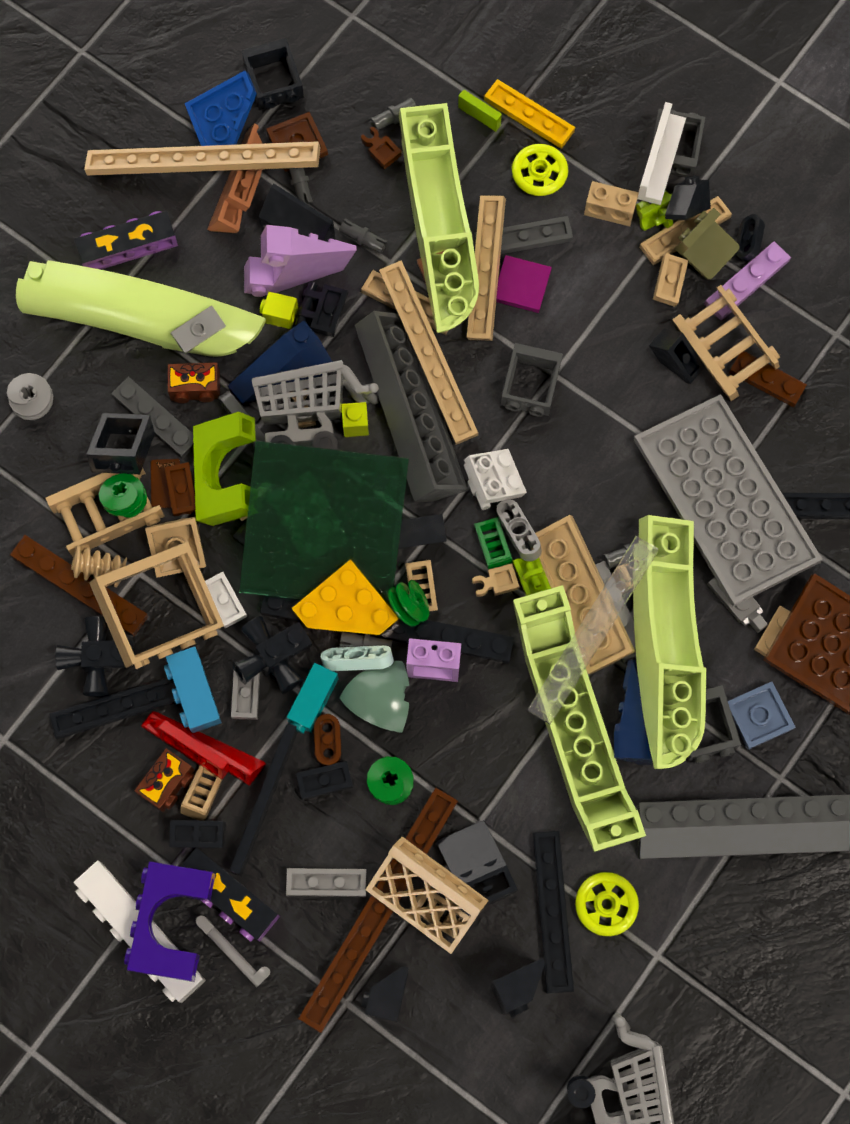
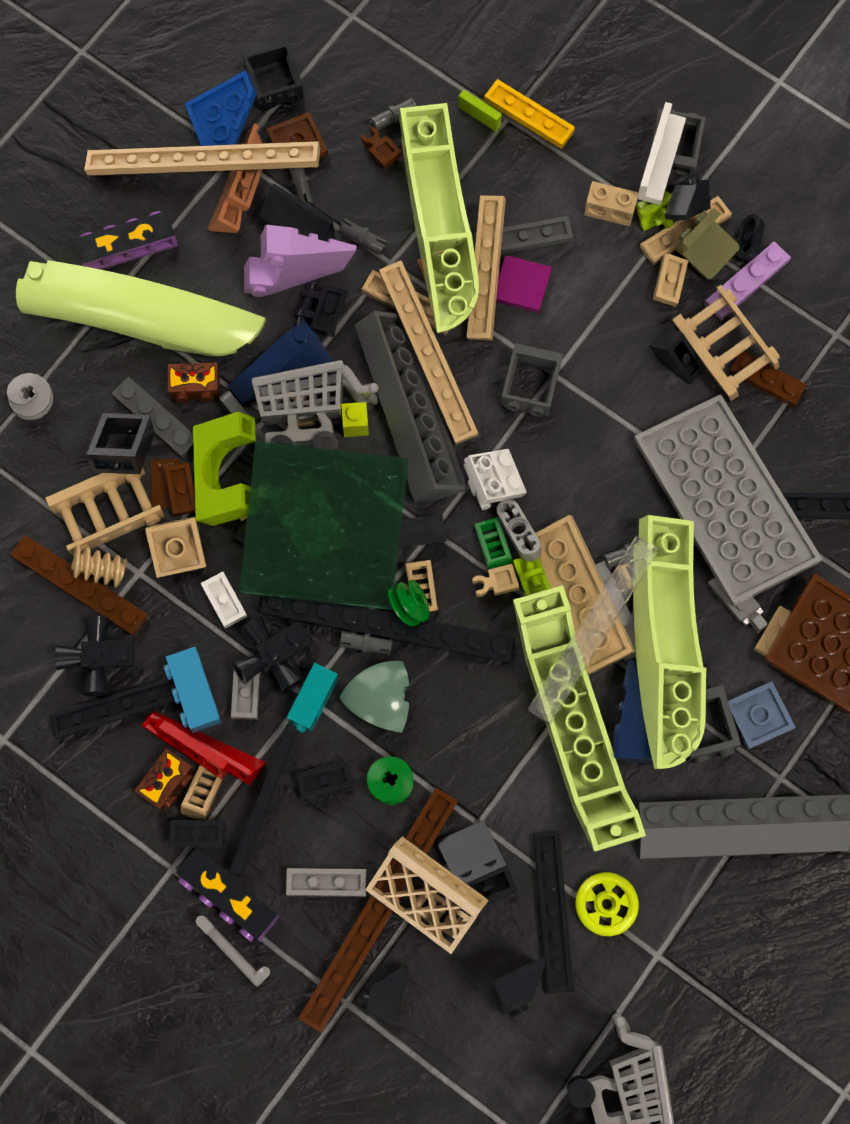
(119, 909): white brick -> none
(123, 495): green piece -> none
(161, 884): dark purple arch -> none
(198, 329): light grey plate -> none
(198, 587): tan window -> none
(279, 310): neon yellow brick -> none
(327, 741): reddish brown plate -> none
(346, 604): yellow plate -> none
(357, 658): light aqua beam -> none
(433, 664): lavender window -> none
(542, 151): neon yellow plate -> none

